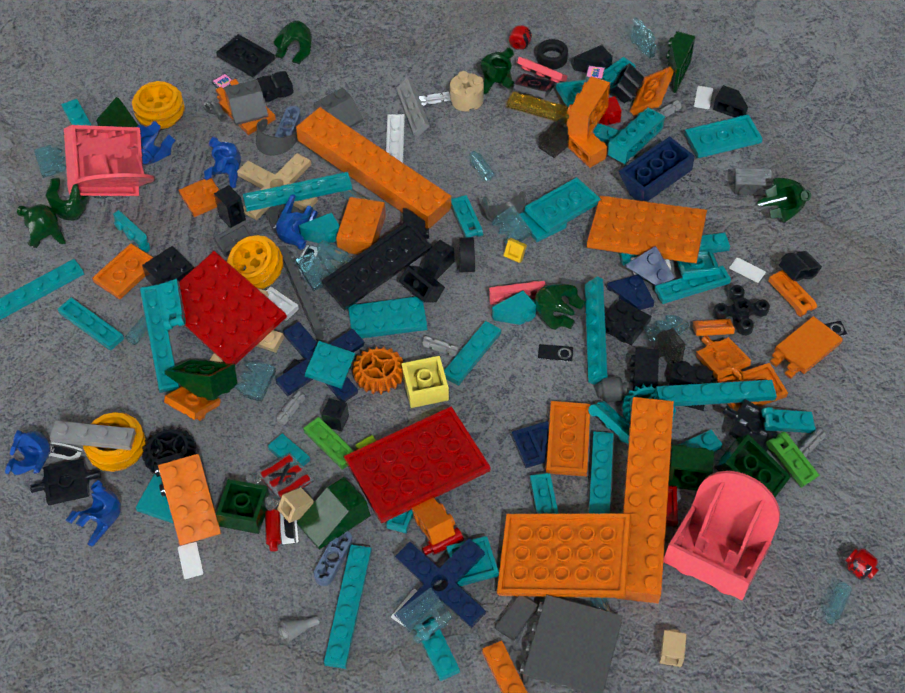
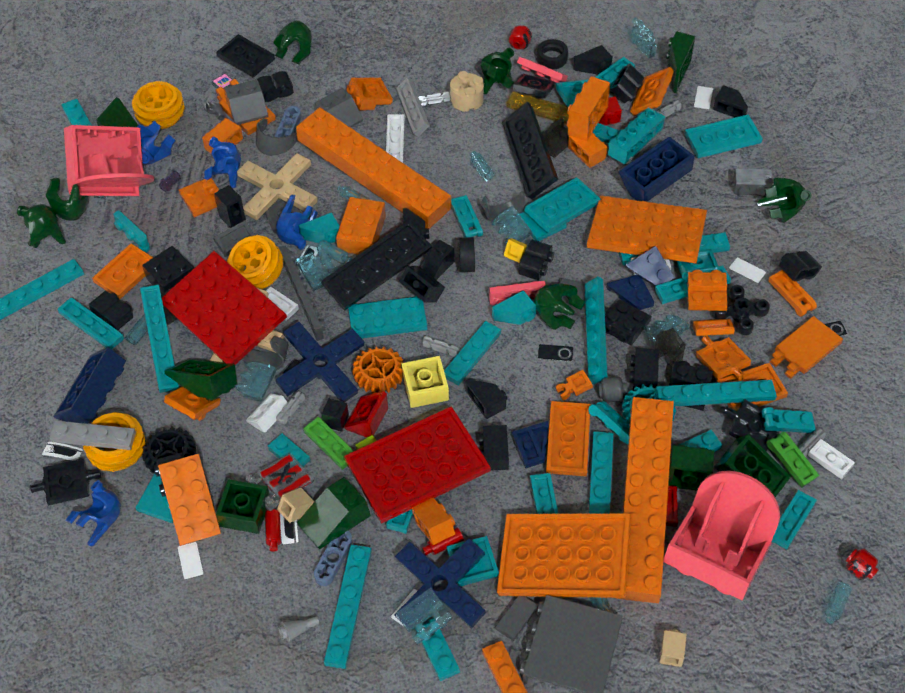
(33, 447): blue piece -> none
(49, 160): clear light blue plate -> none
(91, 387): none -> dark blue slope
(111, 309): none -> black brick
(167, 183): none -> clear purple pin
(172, 304): teal plate -> none
(225, 132): none -> orange brick
(266, 412): none -> white slope
(270, 358): none -> dark grey piece
(302, 191): teal plate -> none
(330, 364): teal plate -> none
(368, 93): none -> orange plate
(368, 414): none -> red slope
(486, 397): none -> black slope
(495, 446): none -> black brick
(529, 150): none -> black plate
(535, 260): none -> black brick
(575, 383): none -> orange plate
(594, 71): tile -> none
(707, 290): none -> orange plate
(793, 519): none -> teal plate
(831, 459): none -> white plate

